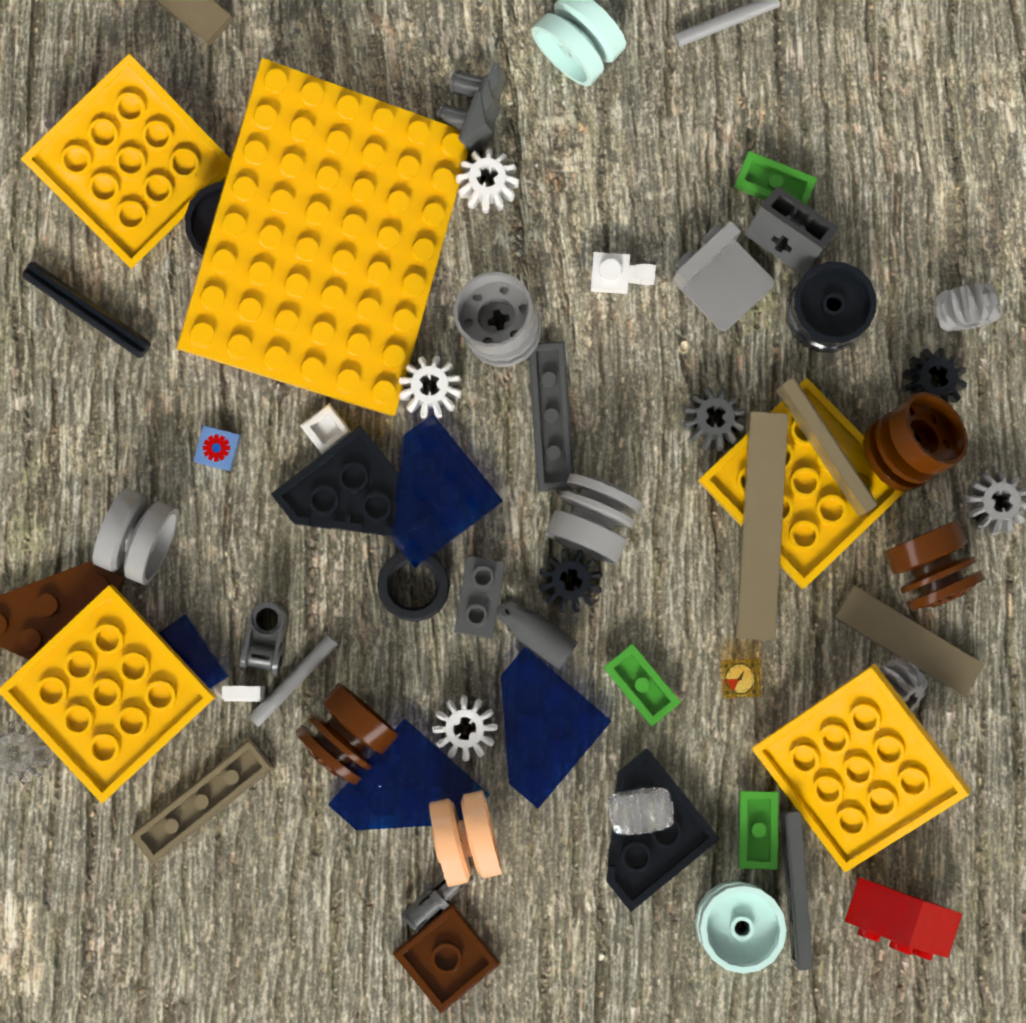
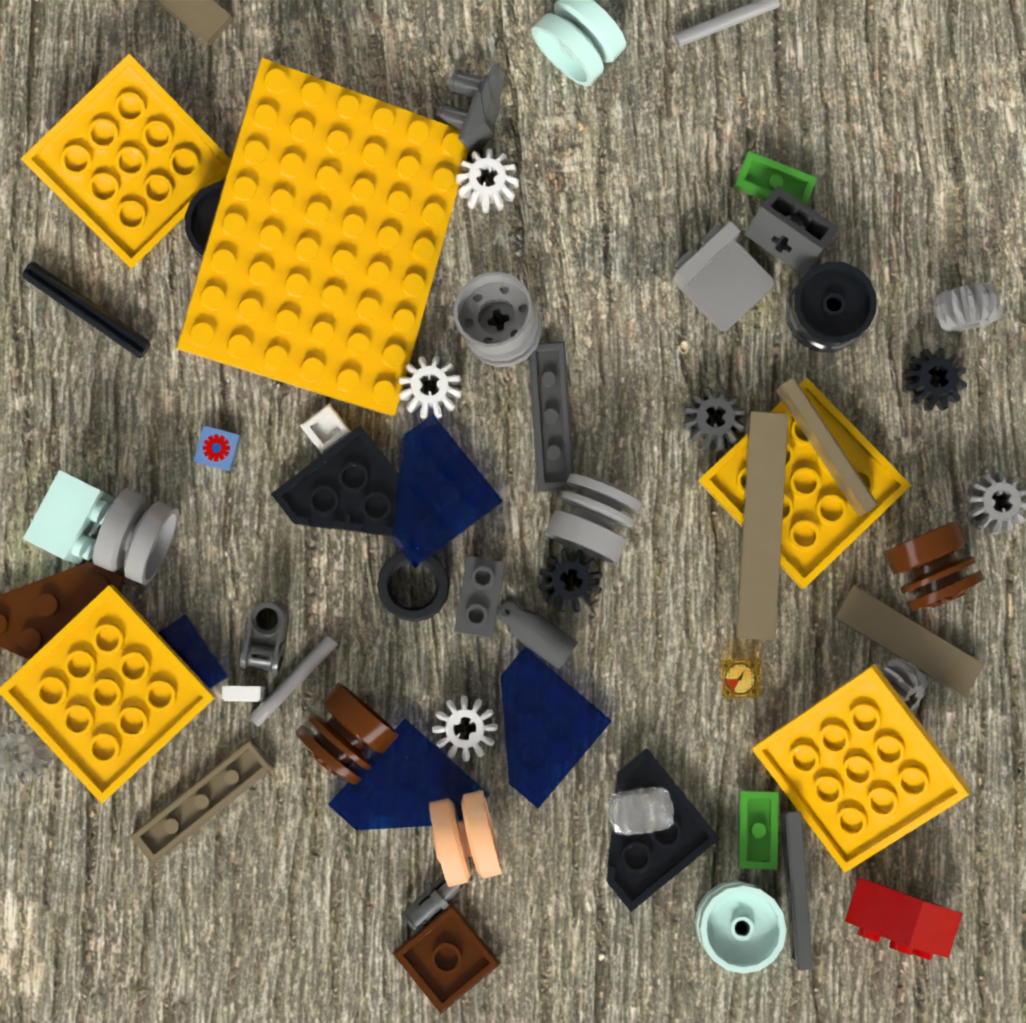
(69, 519): none -> light aqua brick
(613, 272): white plate -> none
(641, 685): bright green plate -> none
(915, 442): reddish brown wheel -> none

